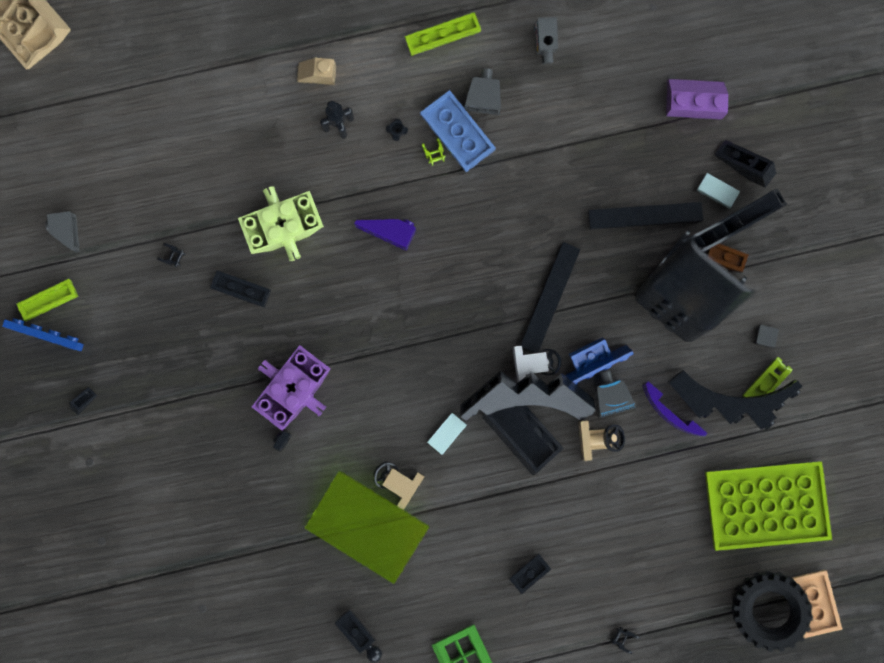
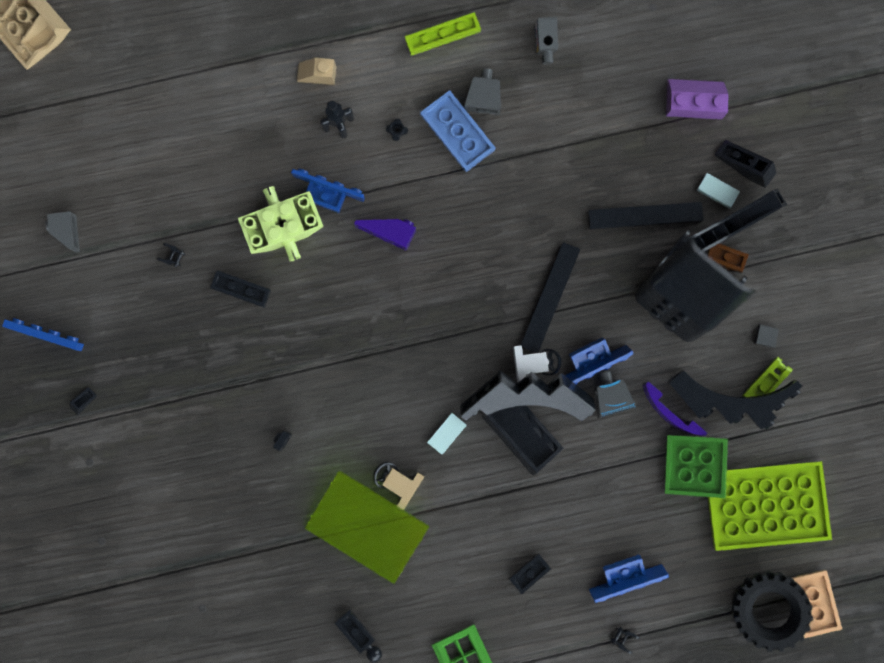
(47, 300): lime plate -> none
(283, 406): medium lavender slope -> none
(325, 193): none -> blue bracket
(428, 154): lime piece -> none
(599, 439): tan piece -> none
(625, 577): none -> blue bracket
(696, 466): none -> bright green plate

